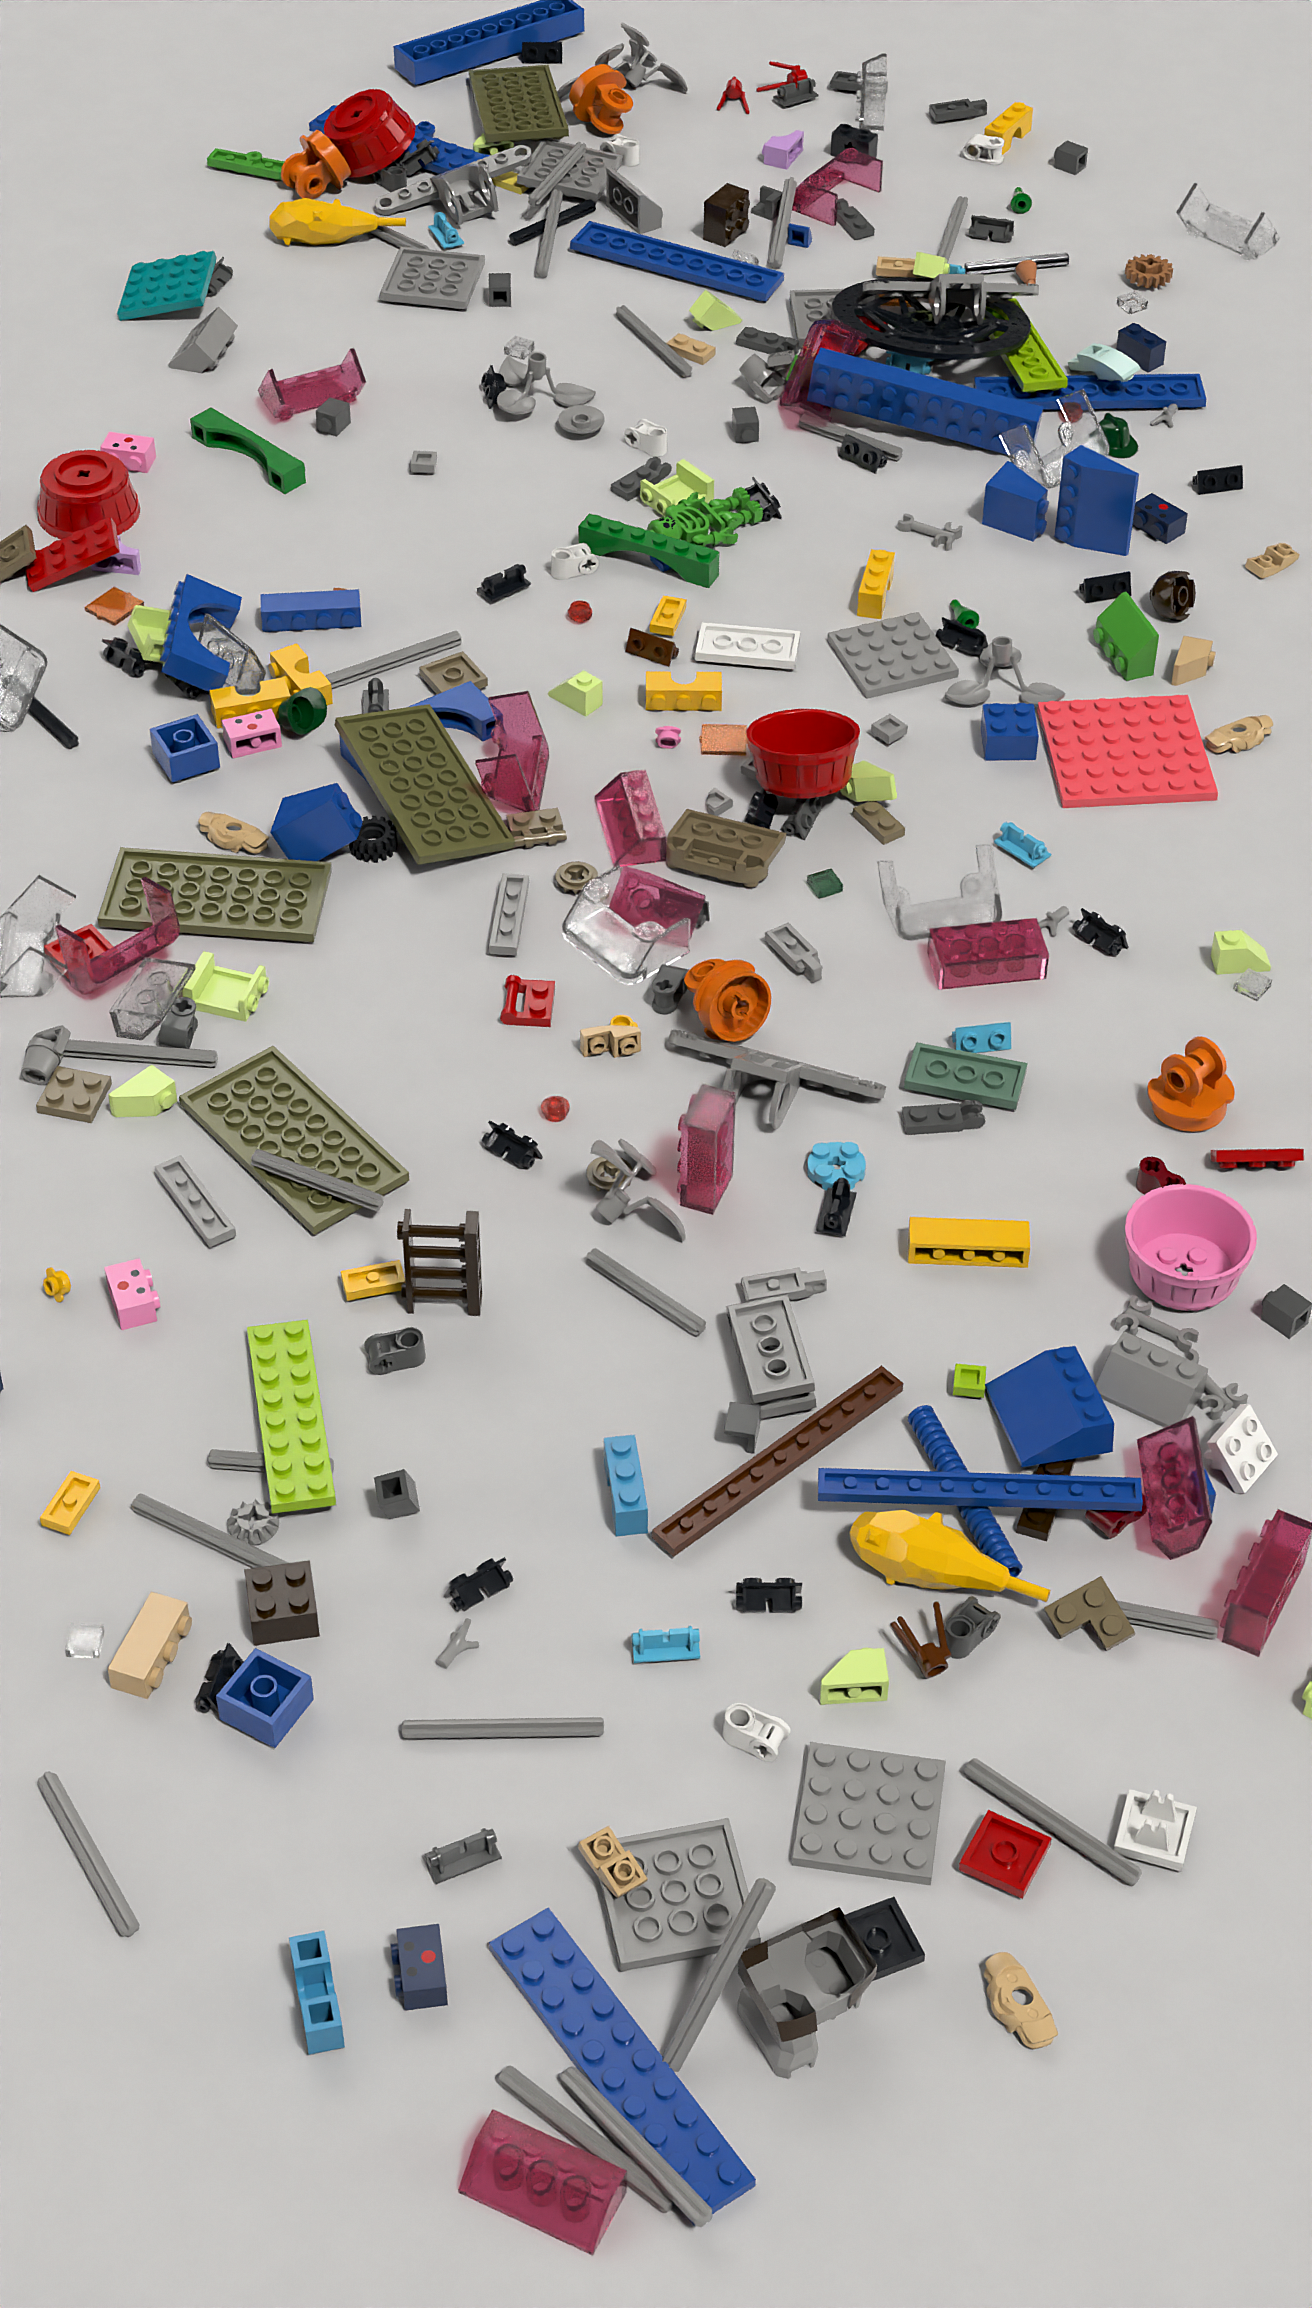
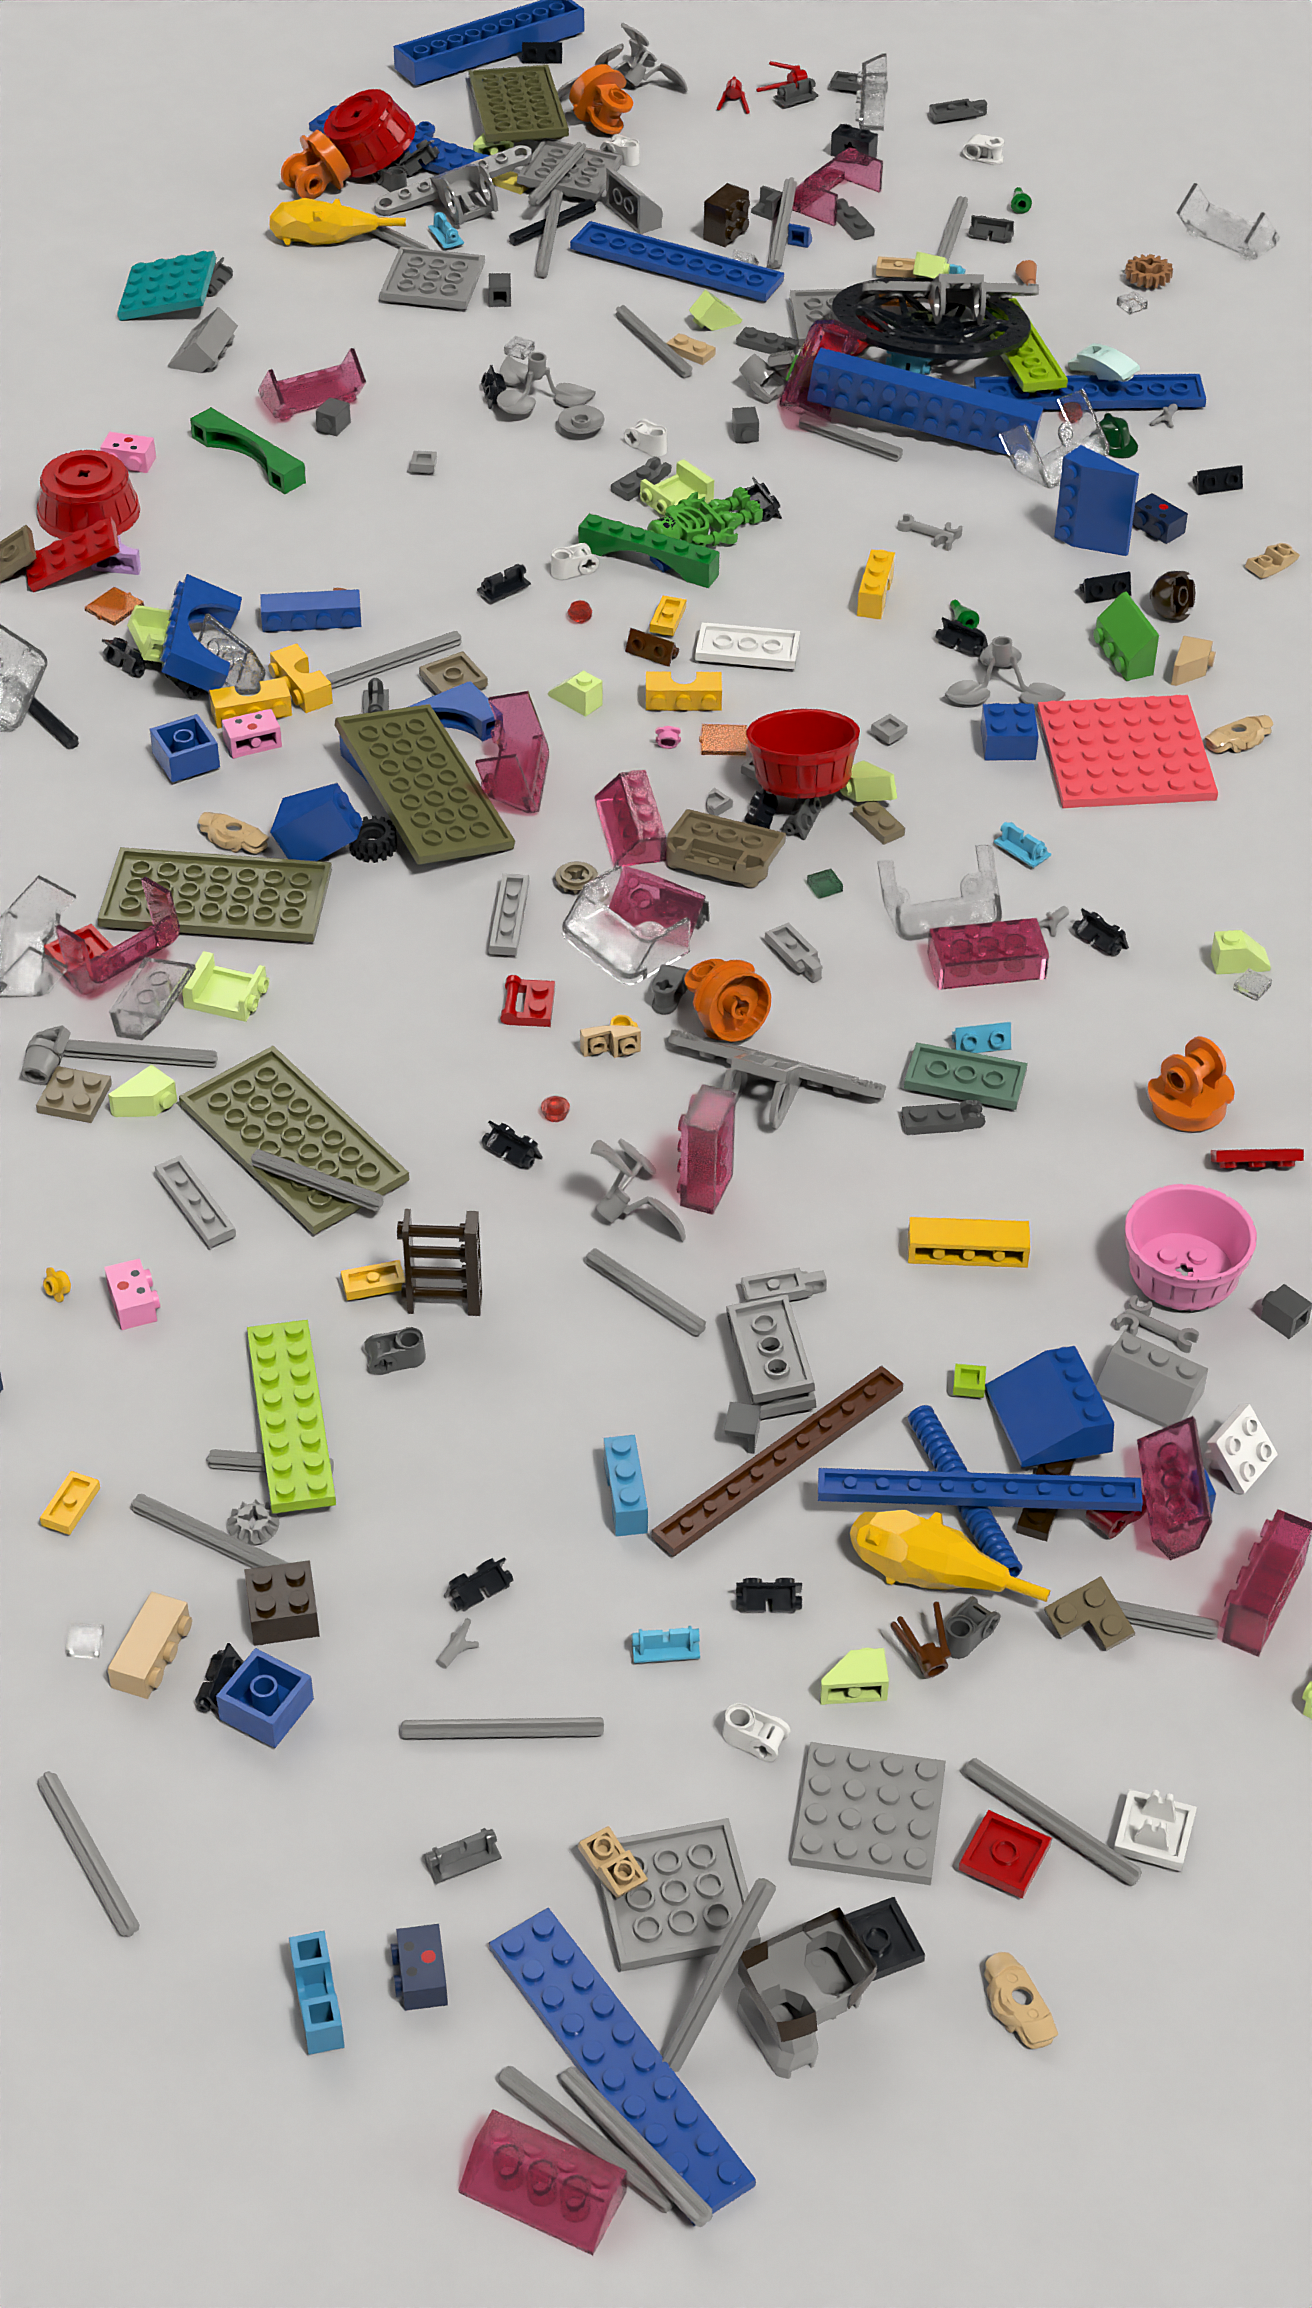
(179, 1024): dark grey piece -> none
(247, 163): bright green hinge -> none
(303, 711): dark green piece -> none
(396, 1494): dark grey brick -> none
(536, 827): dark tan plate -> none
(596, 1173): dark tan gear -> none
(783, 150): lavender arch -> none
(836, 1153): medium azure plate -> none
(837, 1208): black hinge -> none
(862, 453): black hinge -> none
(892, 655): light grey plate -> none
(1010, 264): axle -> none
(1014, 122): yellow arch -> none
(1015, 503): blue slope -> none
(1070, 157): dark grey brick -> none
(1141, 346): dark blue brick -> none
(1154, 1174): dark red axle -> none
(1217, 1398): light grey bar -> none

